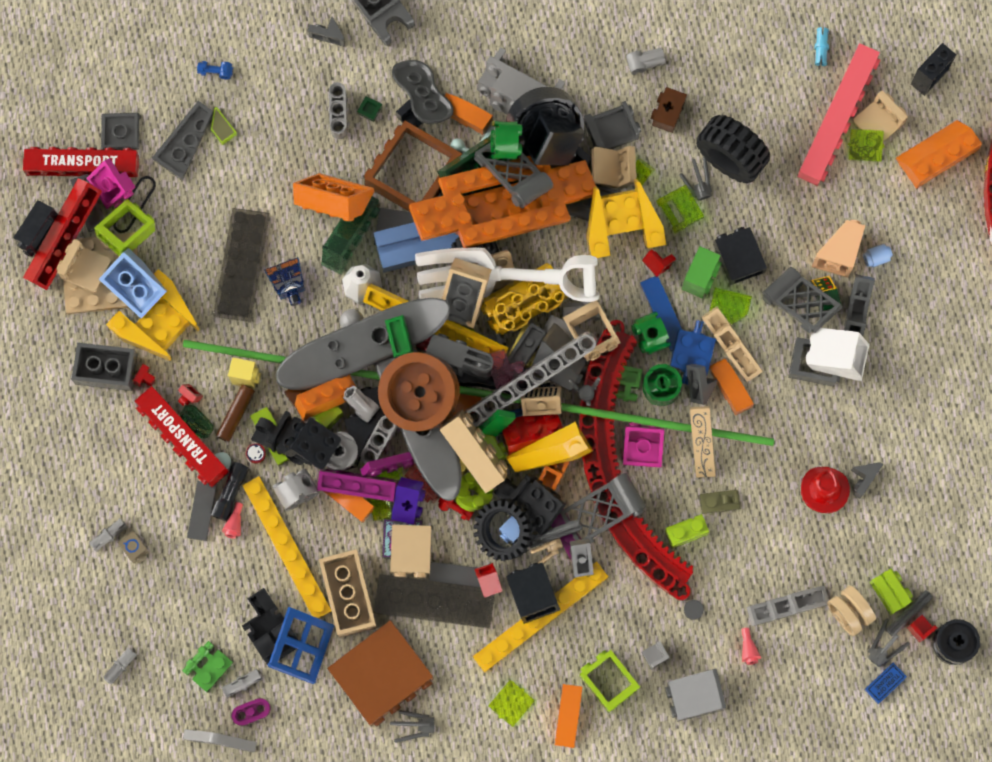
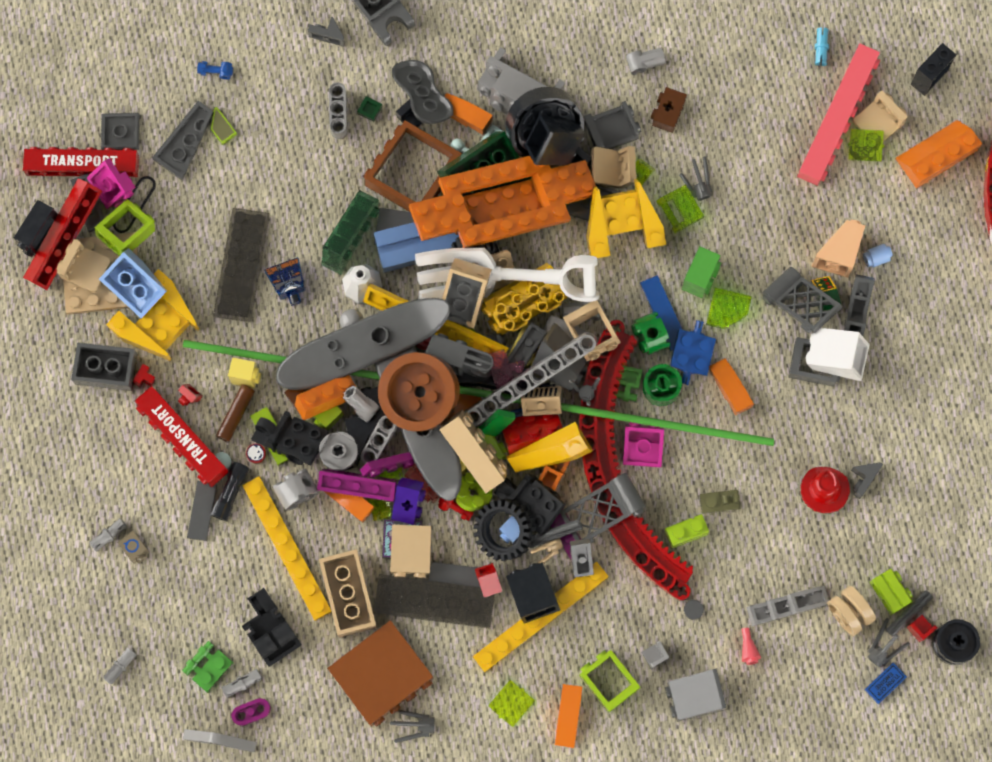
(197, 421): clear green plate -> none
(233, 525): coral cone -> none
(301, 645): blue window -> none
(313, 443): black bracket -> none
(332, 196): orange slope -> none
(399, 336): green tile -> none
(505, 140): green brick -> none
(526, 190): dark grey piece -> none
(656, 263): red panel -> none
(699, 385): dark grey slope -> none
(702, 441): tan slope -> none
(732, 344): tan slope -> none
(733, 149): black tyre -> none
(740, 255): black brick -> none

